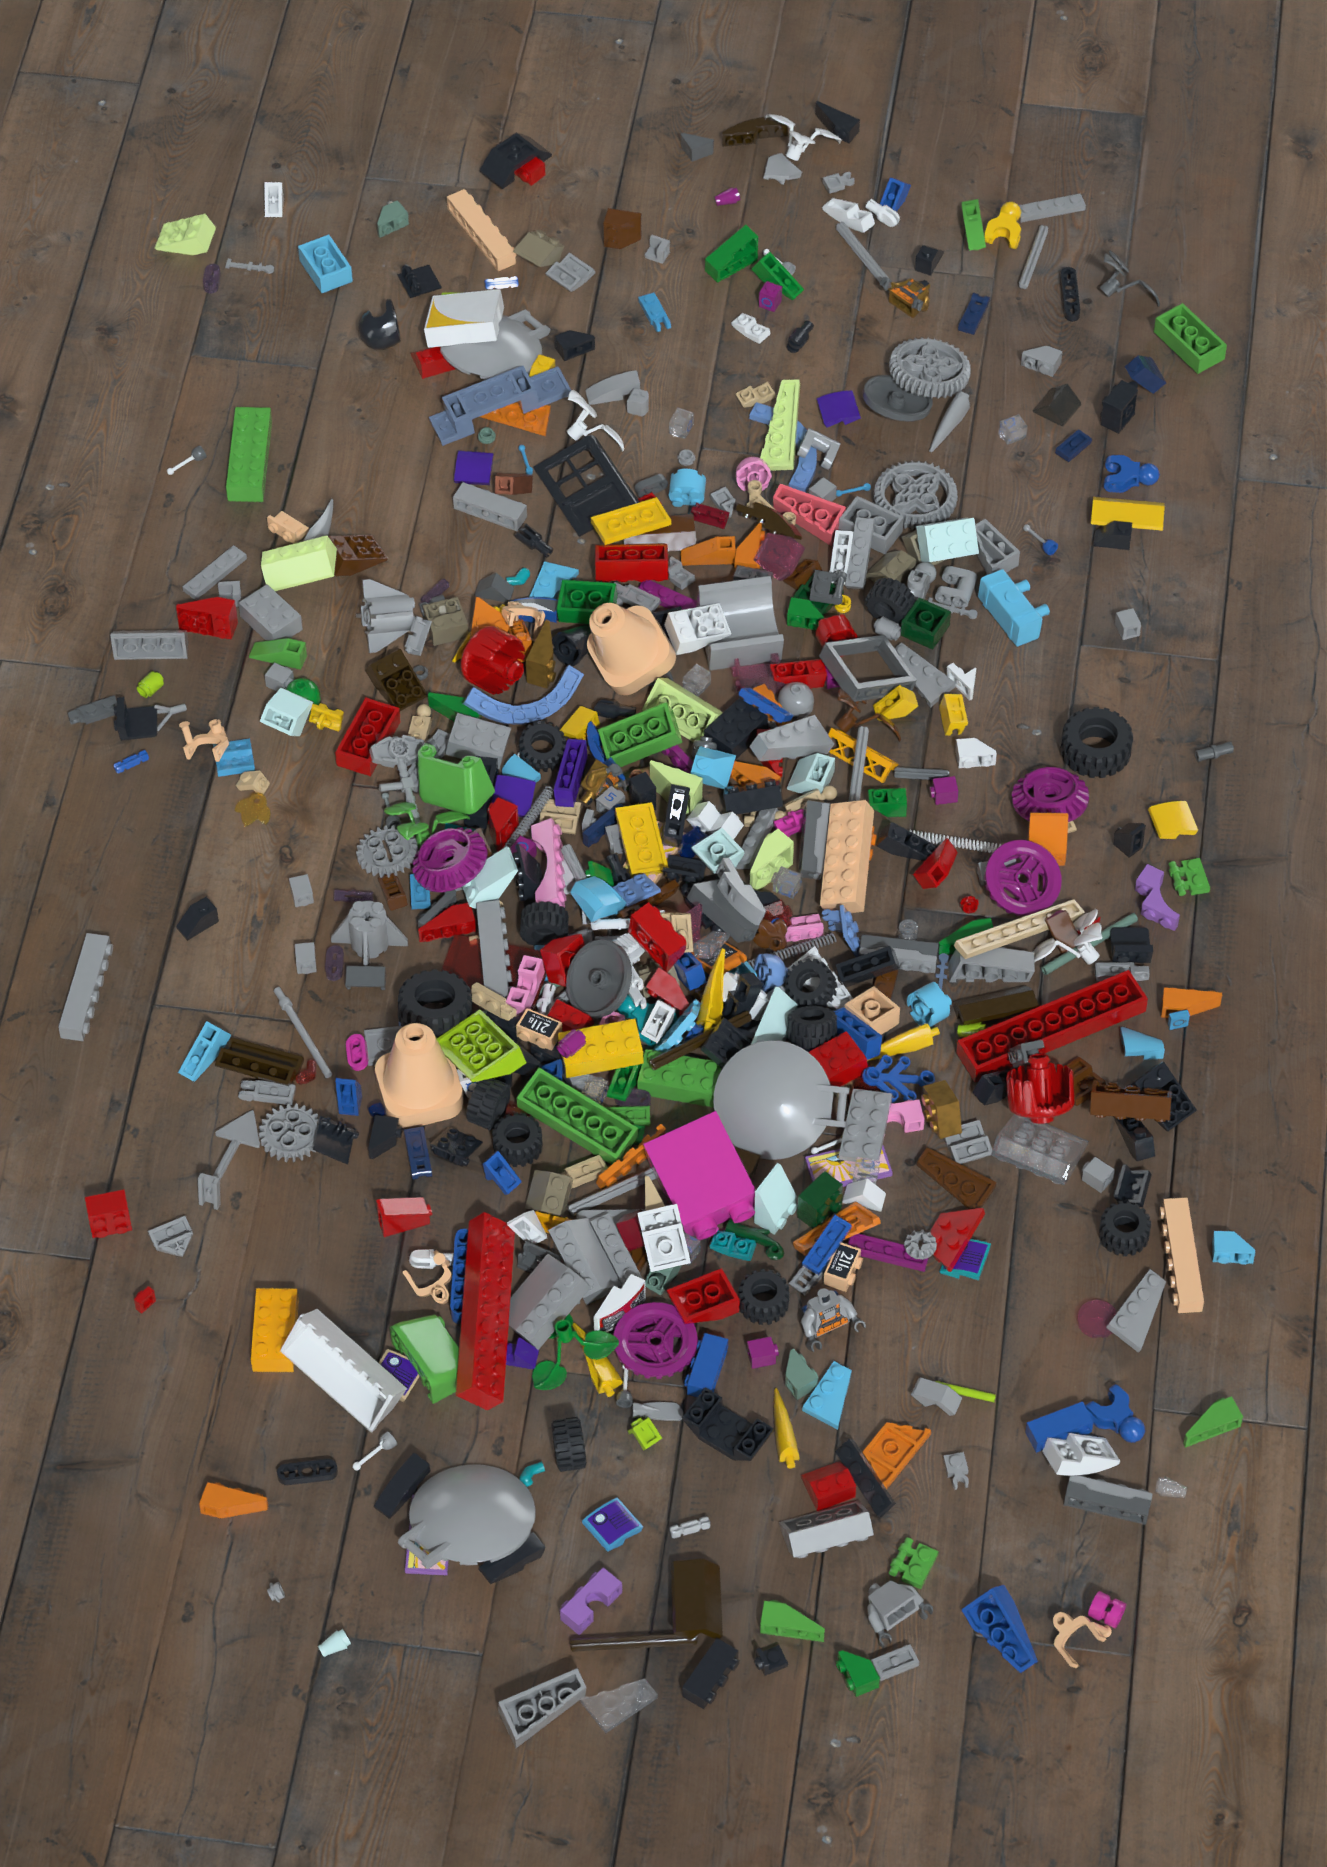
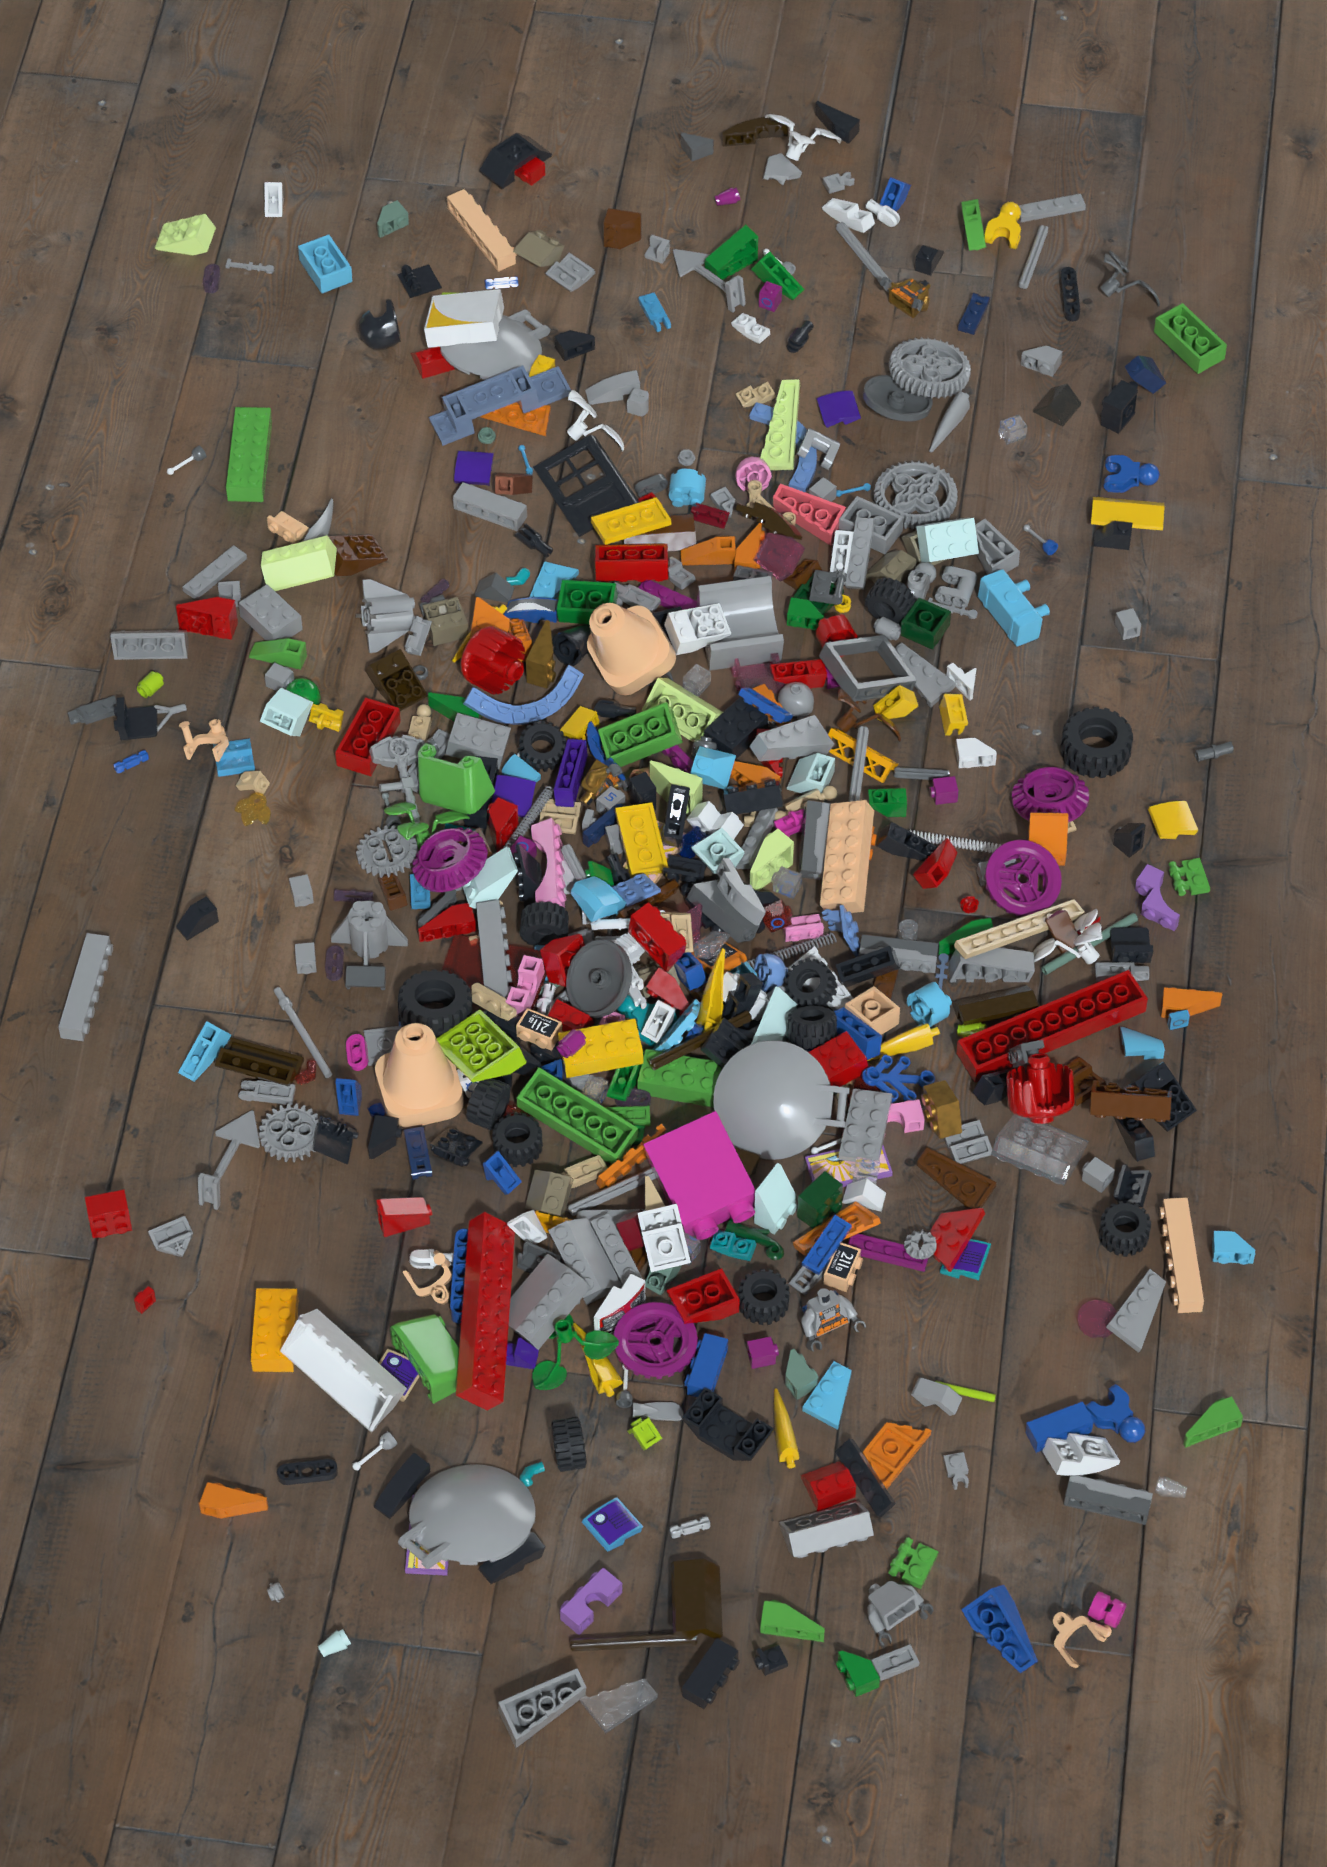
(515, 609): light nougat piece -> none
(681, 423): clear brick -> none
(734, 288): none -> light grey piece
(769, 932): reddish brown plate -> none
(1073, 445): dark blue plate -> none

